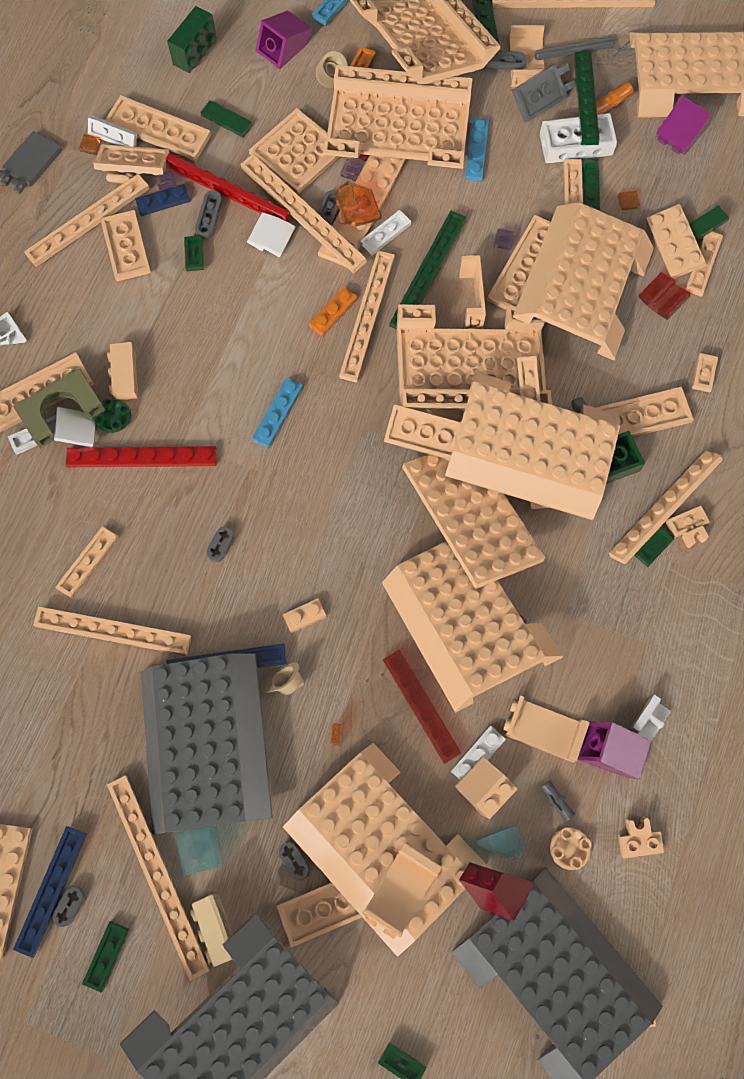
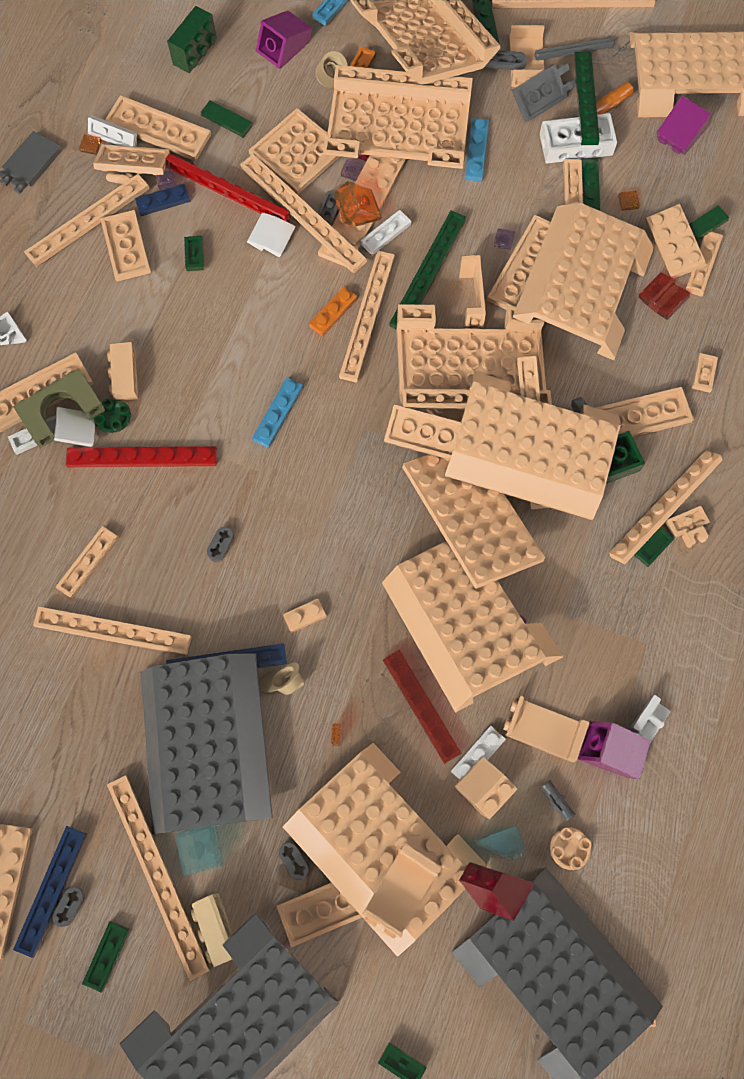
(208, 209): dark grey plate -> none
(640, 839): light nougat plate -> none

